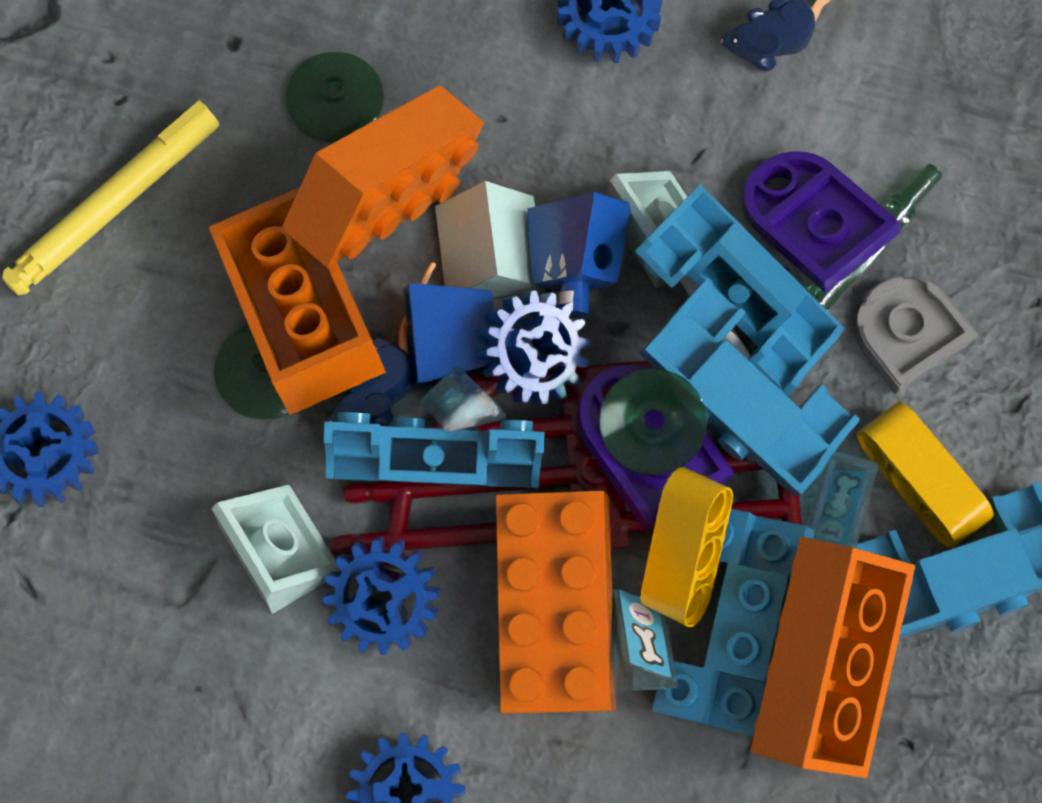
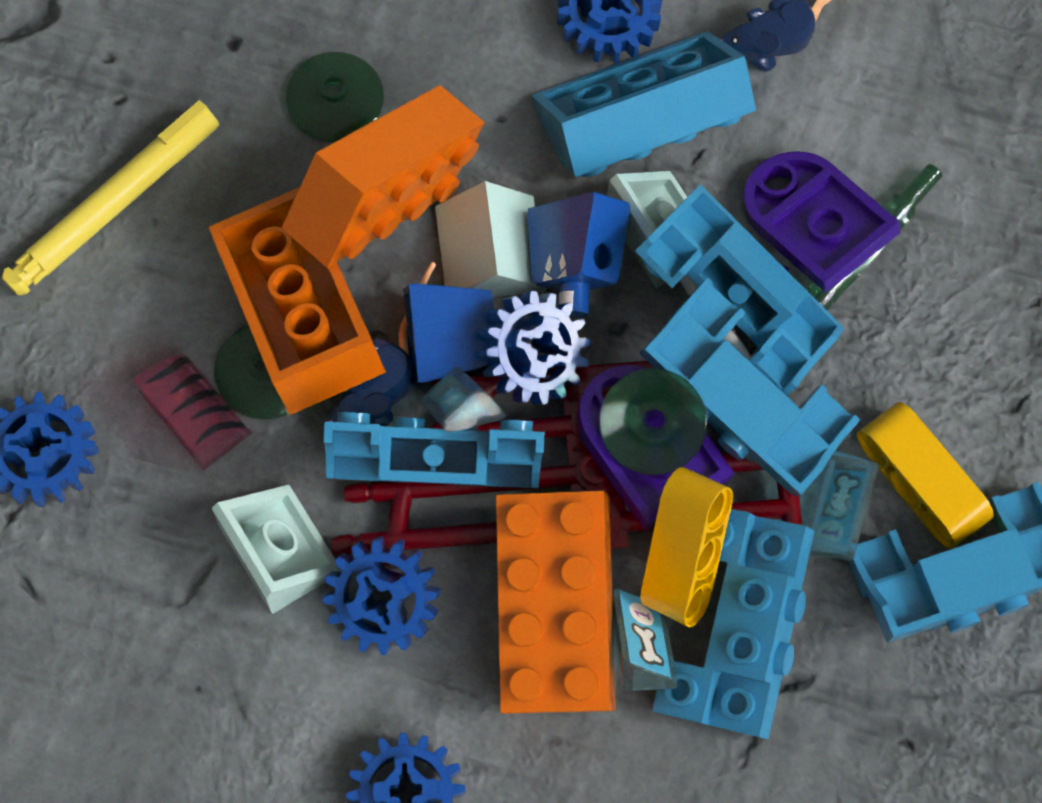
(191, 409): none -> clear pink brick
(645, 103): none -> dark azure slope
(832, 658): orange brick -> none
(909, 329): light grey tile -> none

